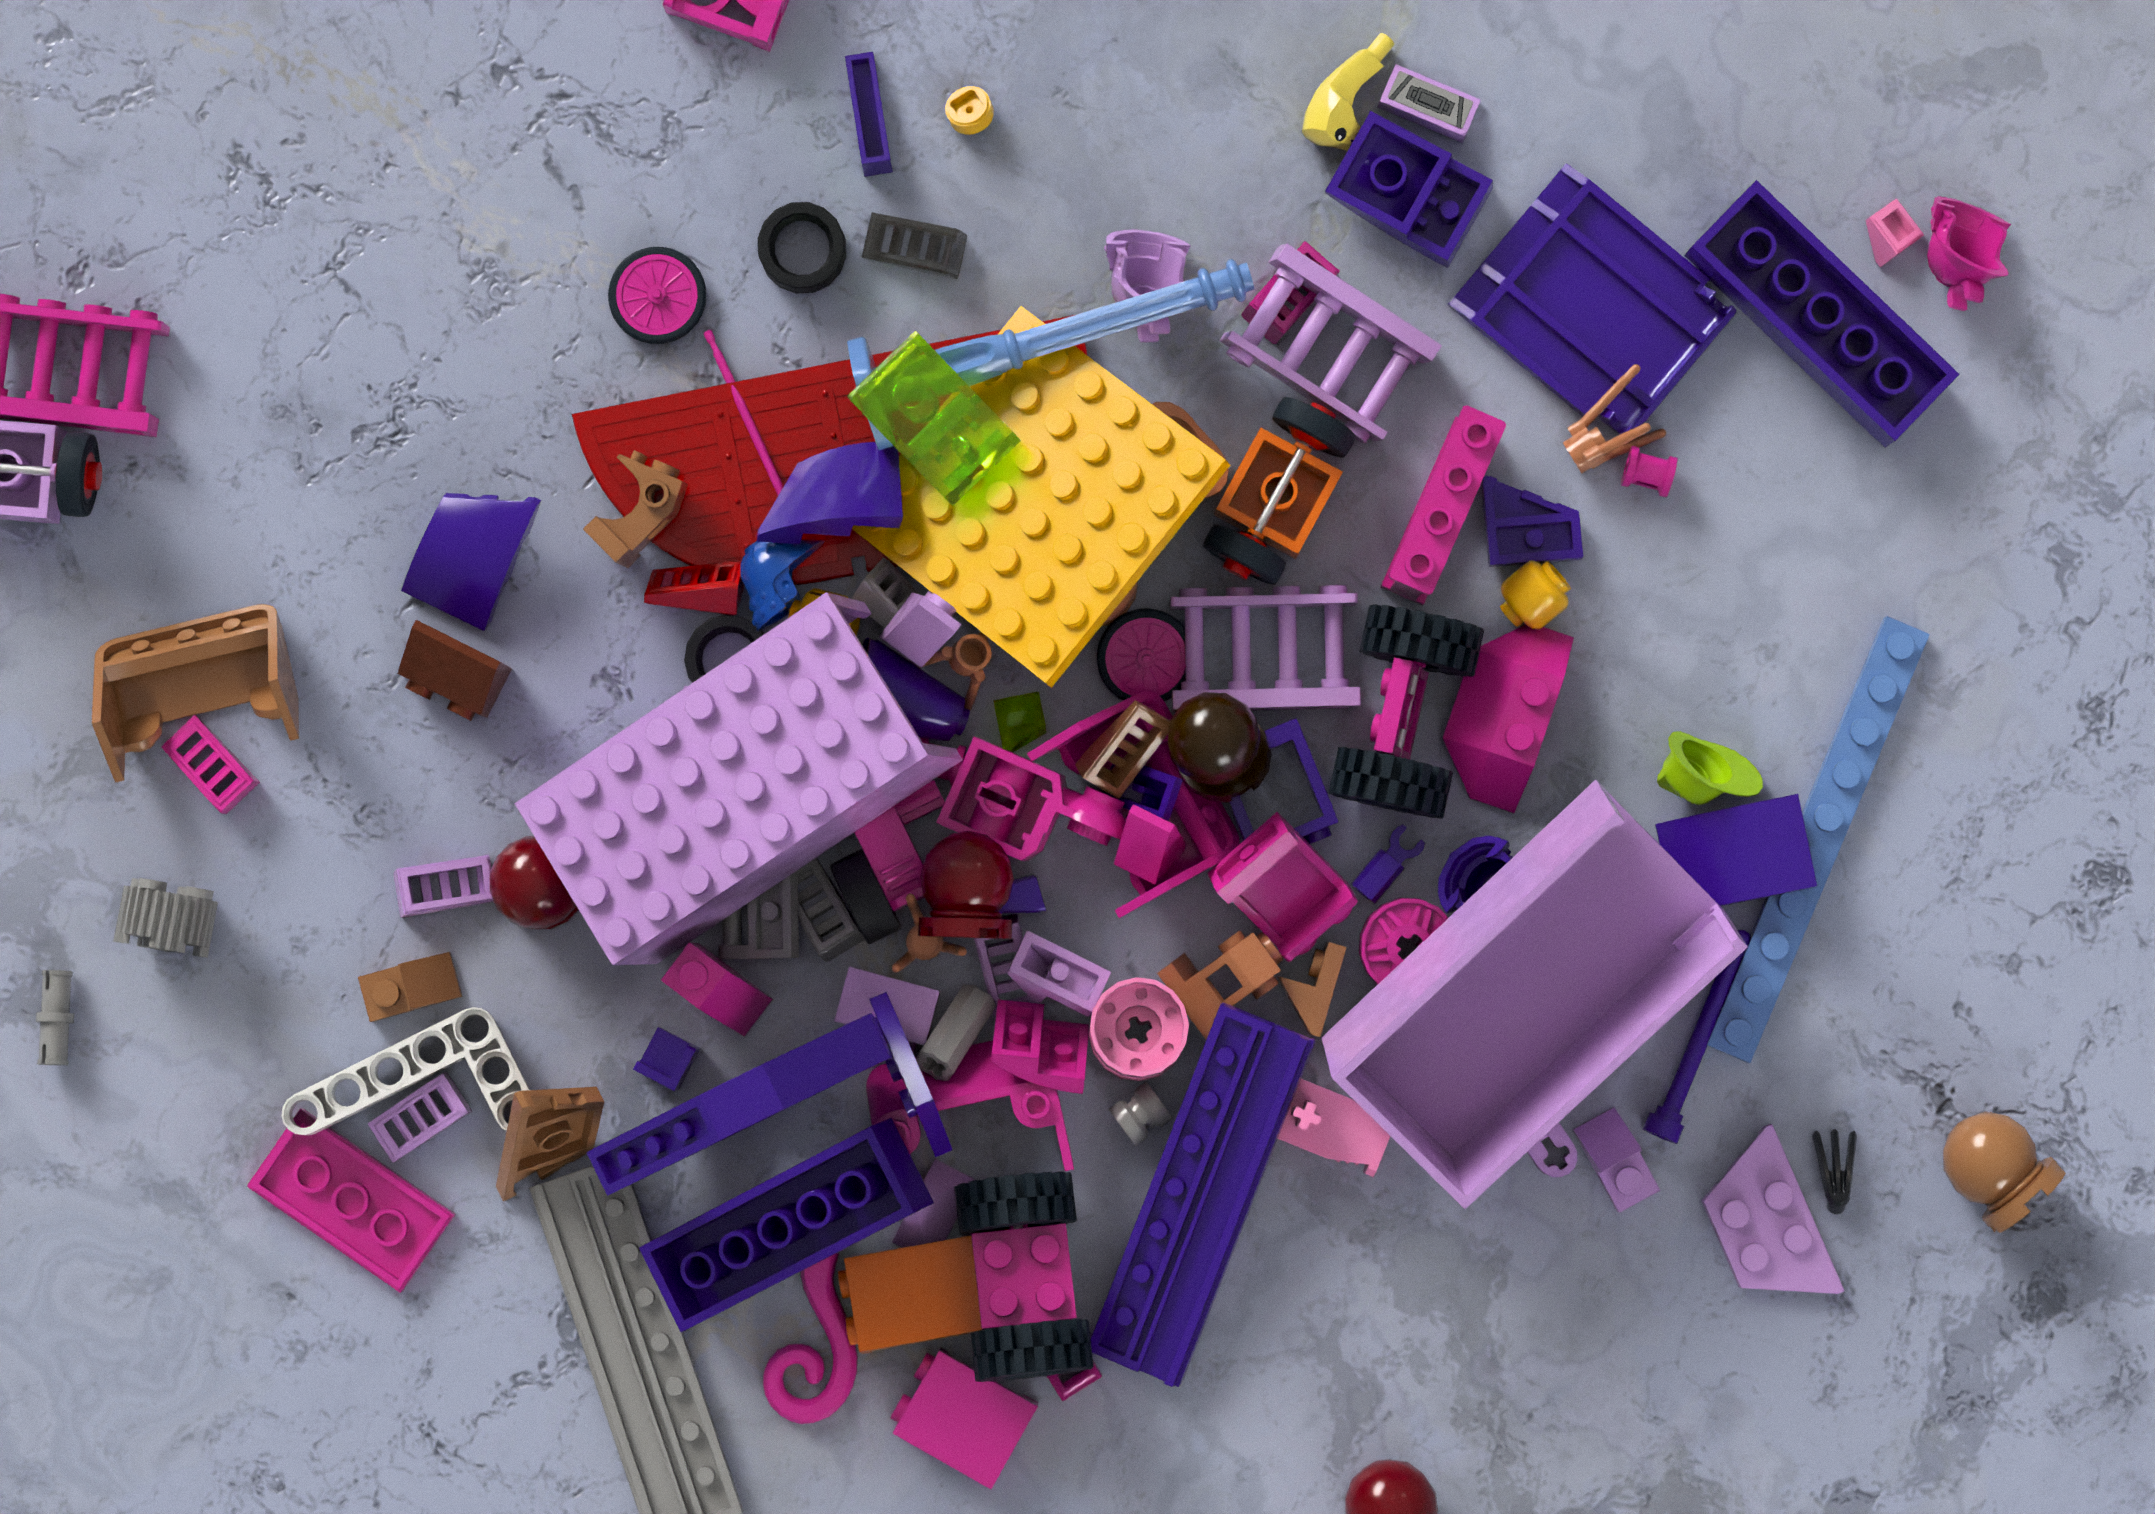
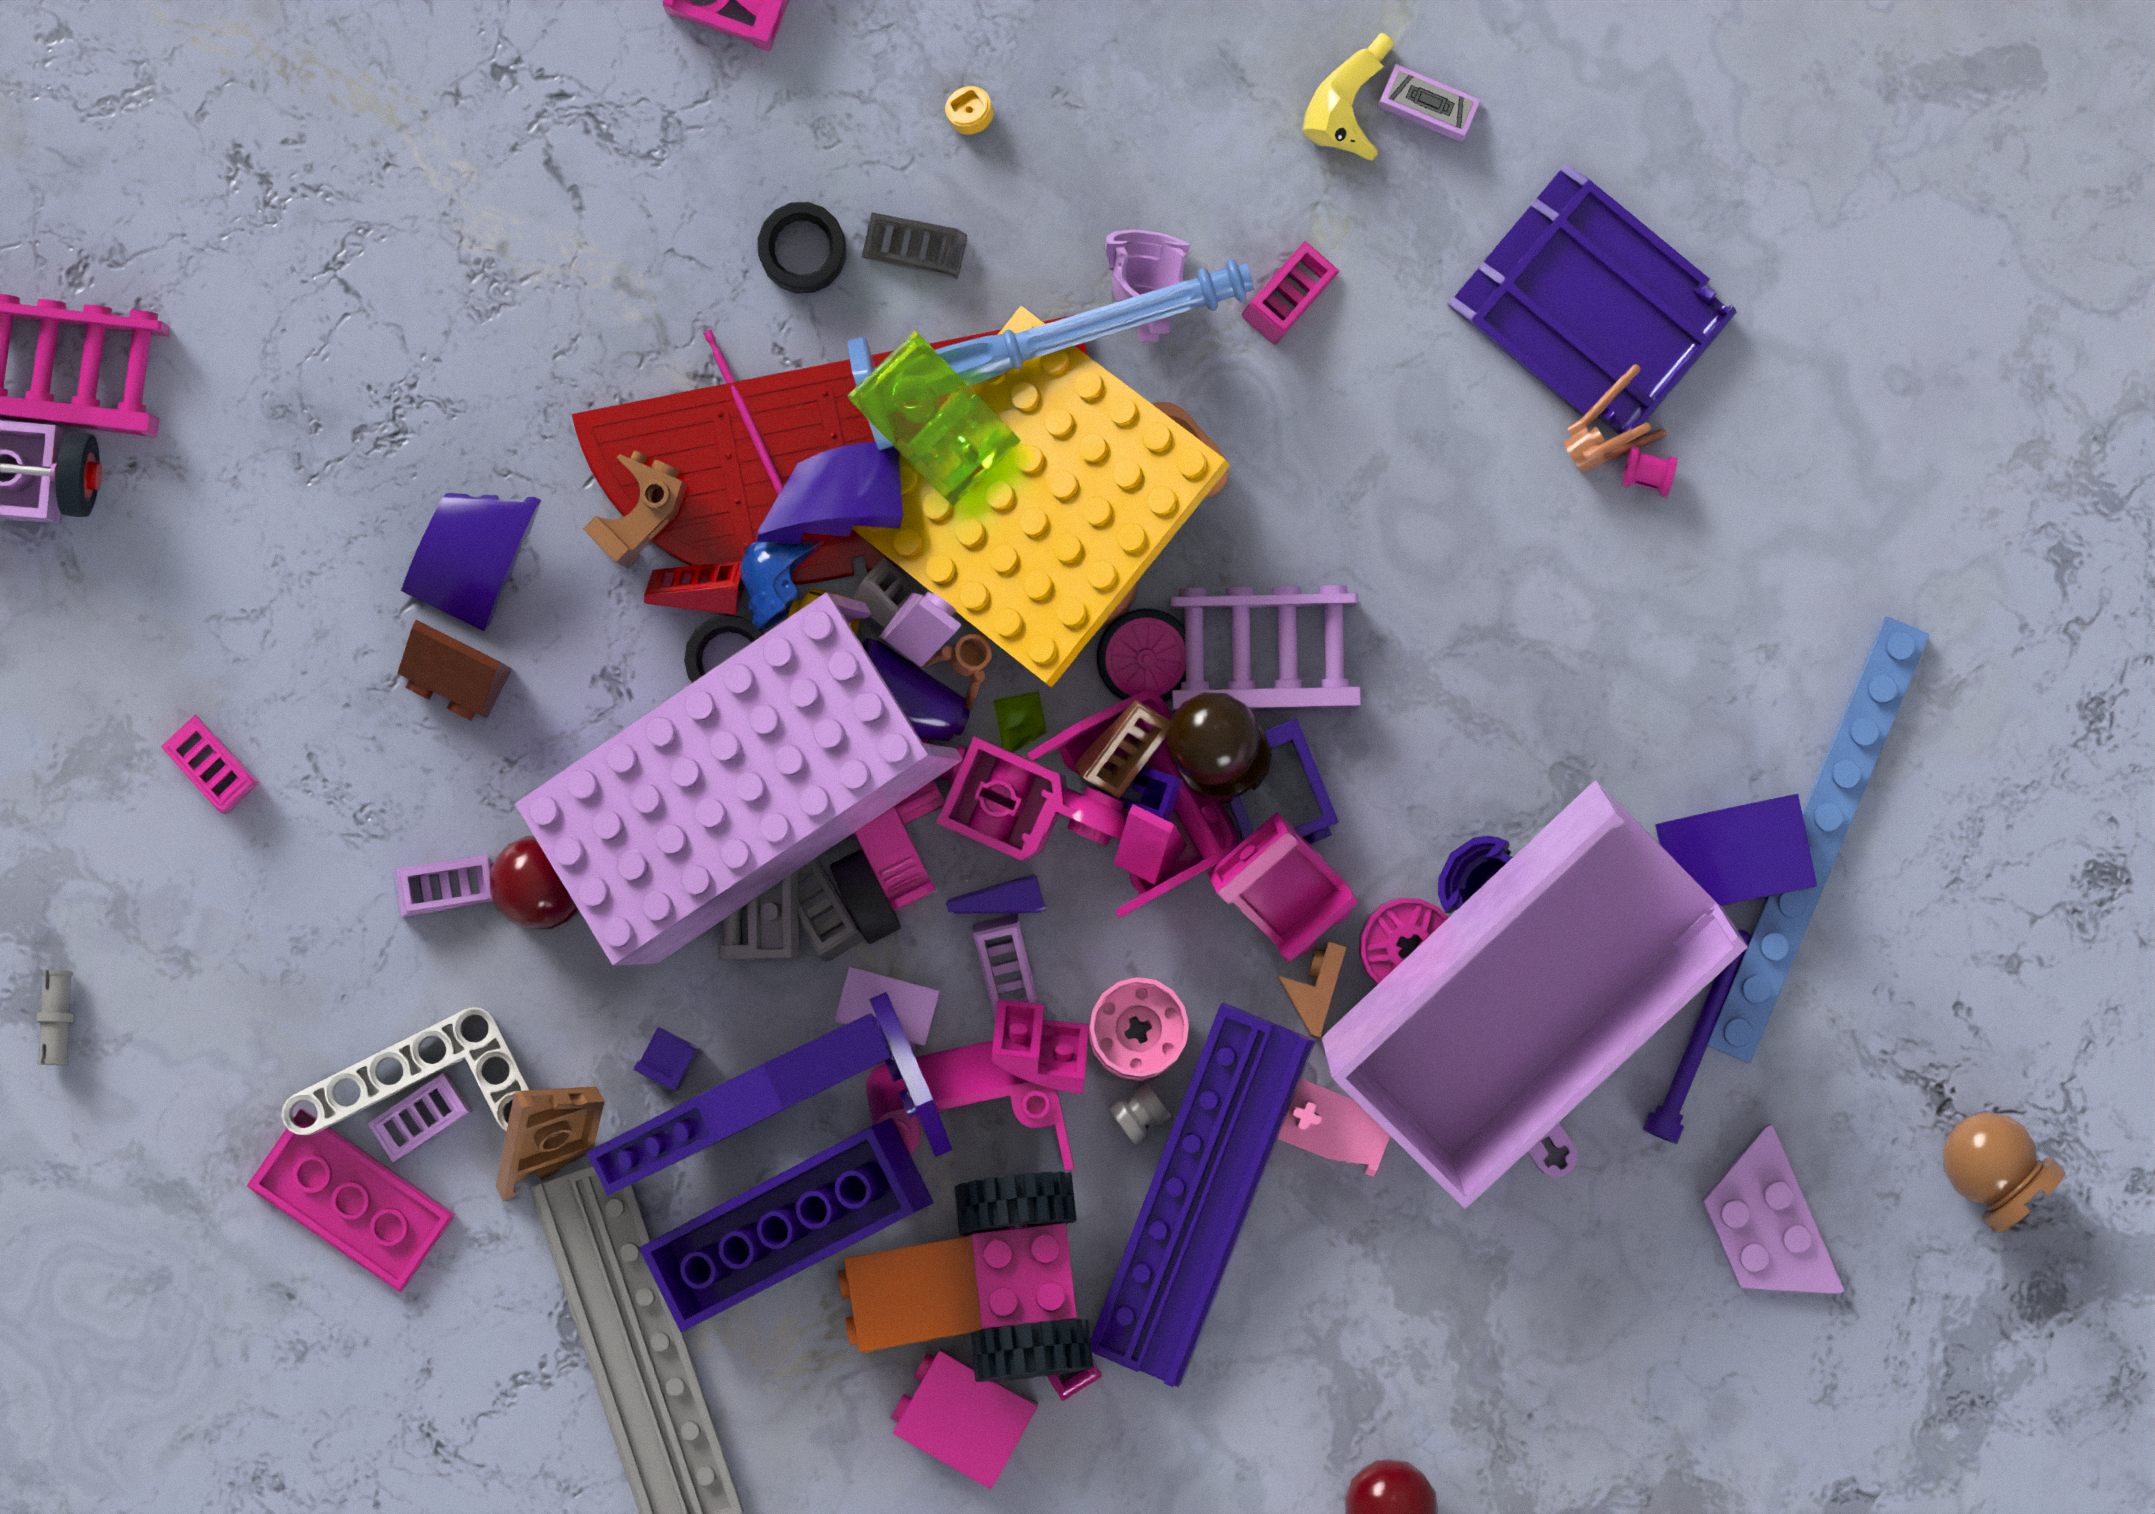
(165, 918): light grey brick -> none
(190, 672): medium nougat windscreen -> none
(410, 986): medium nougat slope -> none
(657, 295): dark pink wheel -> none
(716, 988): dark pink slope -> none
(822, 1296): dark pink plant -> none
(868, 114): dark purple piece -> none
(922, 946): nougat plant -> none
(936, 1220): lavender slope -> none
(955, 1032): light grey axle -> none
(966, 885): dark red tile -> none
(1056, 973): lavender slope -> none
(1250, 959): nougat tile -> none
(1278, 491): brick -> none
(1369, 323): lavender fence -> none
(1385, 867): dark purple bar -> none
(1409, 189): dark purple slope -> none
(1414, 645): black plate -> none
(1443, 505): dark pink fence -> none
(1505, 713): dark pink wedge -> none
(1527, 527): dark purple wing -> none
(1534, 594): yellow head -> none
(1616, 1159): lavender slope -> none
(1706, 770): lime piece -> none
(1821, 314): dark purple brick -> none
(1836, 1182): black piece -> none
(1891, 232): bright pink slope -> none
(1965, 249): dark pink helmet -> none

